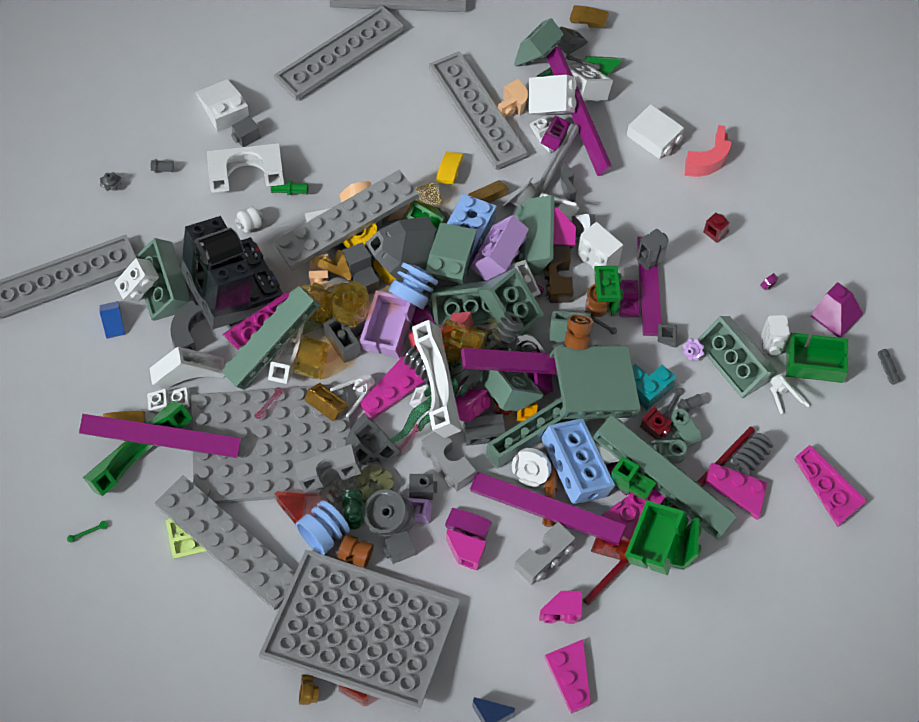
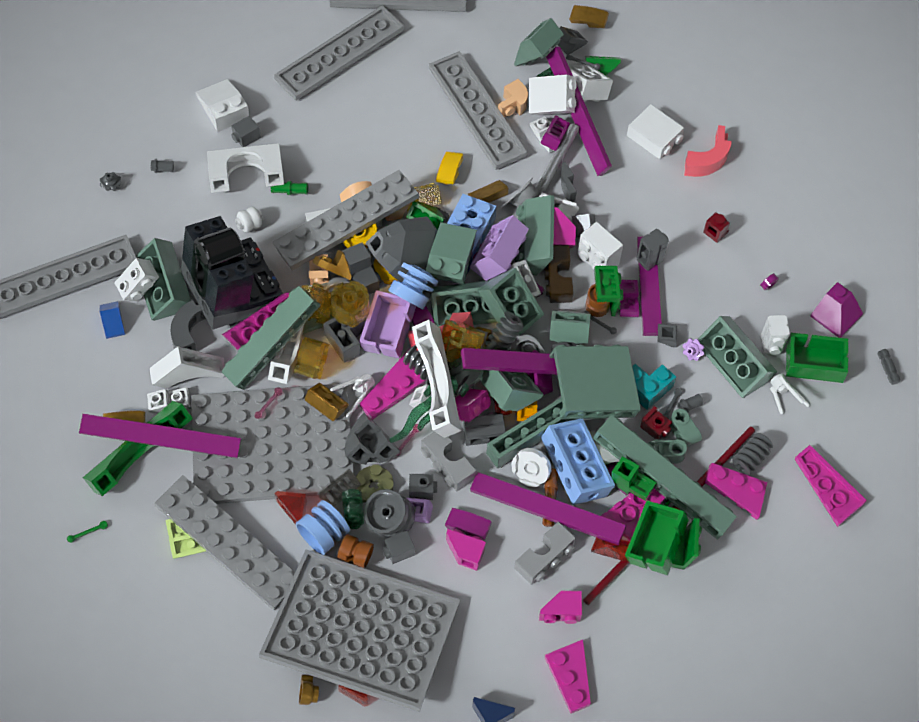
(312, 470): light grey arch -> none
(578, 332): dark orange wheel -> none

